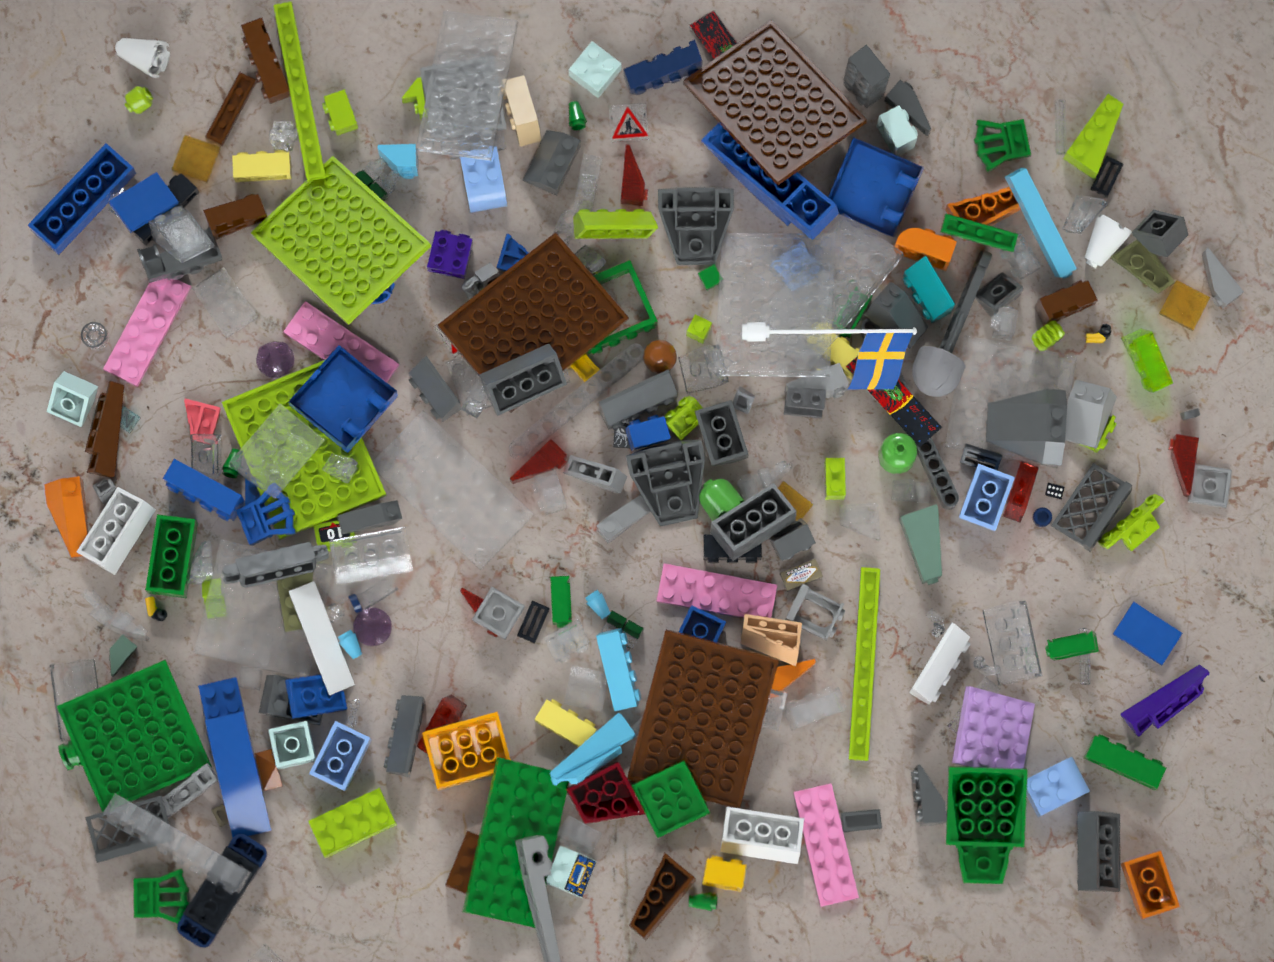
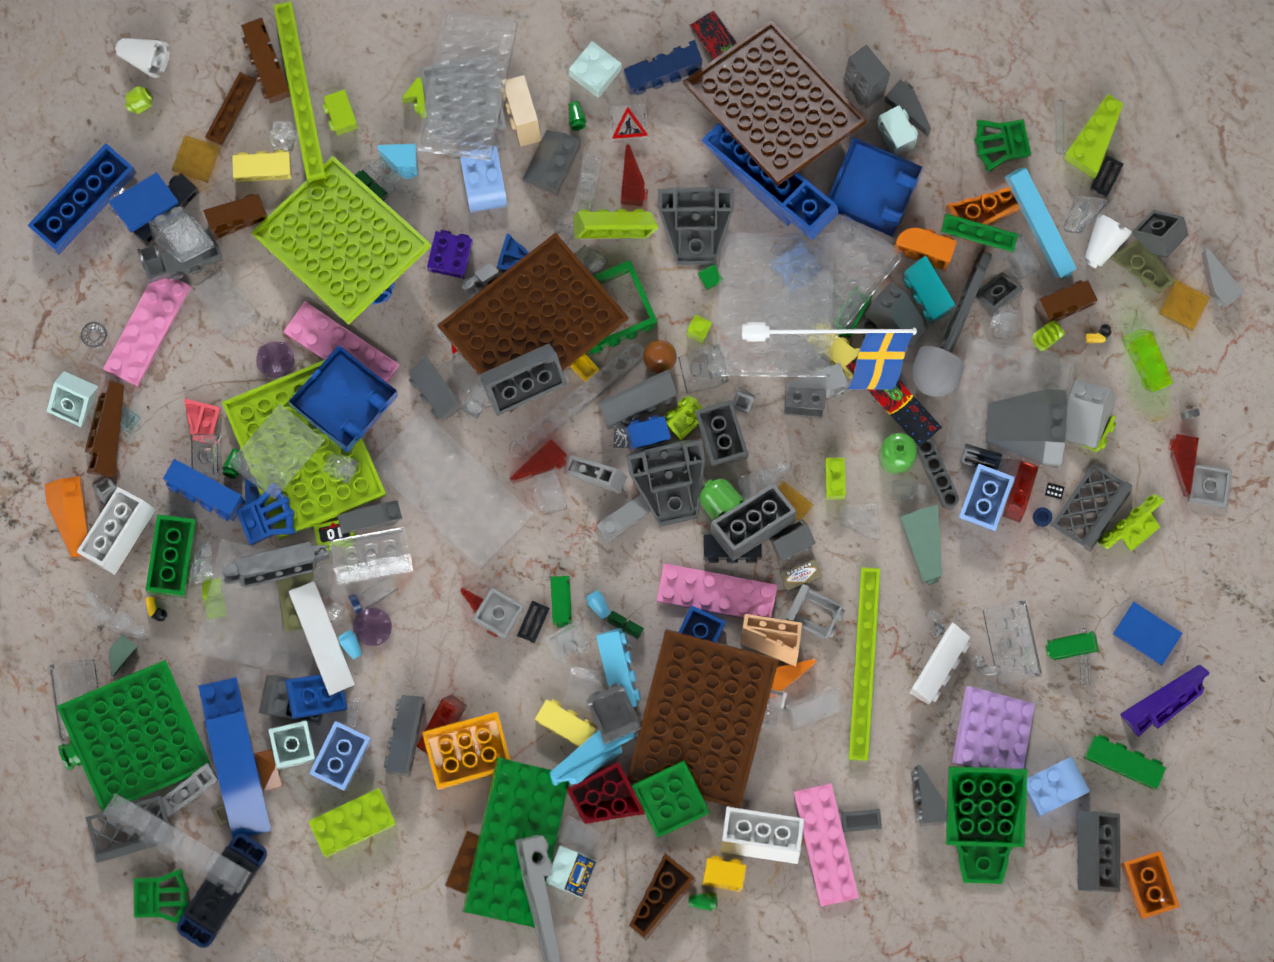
(613, 713): none -> flat silver panel

